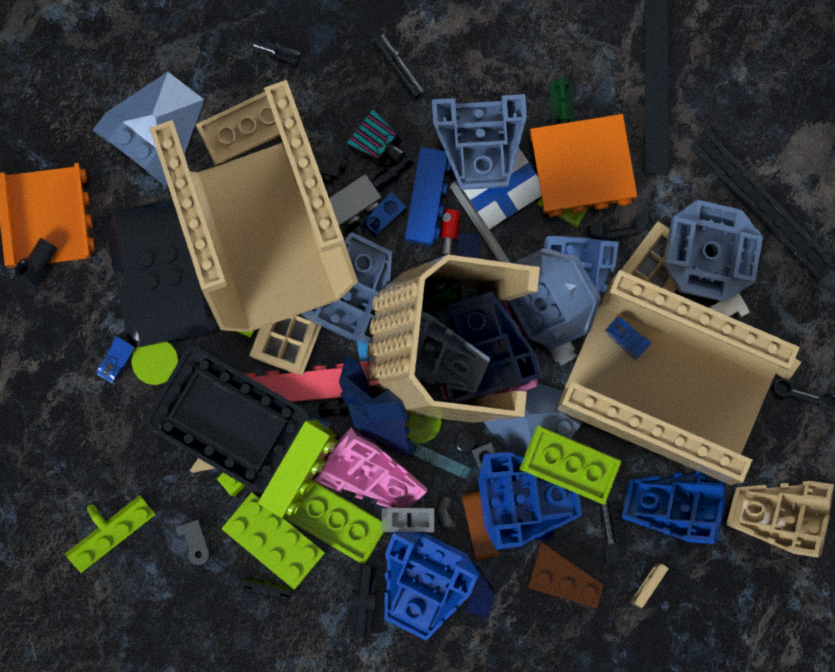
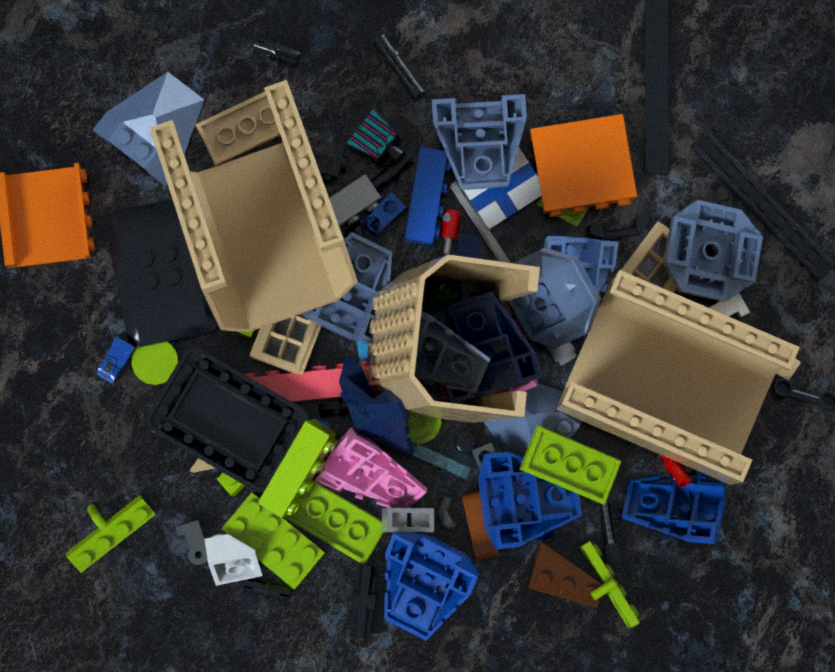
(33, 268): black piece -> none
(231, 559): none -> white slope
(481, 597): clear blue slope -> none
(561, 101): dark green hinge -> none
(610, 586): none -> lime plate
(627, 338): blue leg -> none
(649, 585): tan tile -> none
(677, 471): none -> red pin
(785, 515): tan wedge -> none

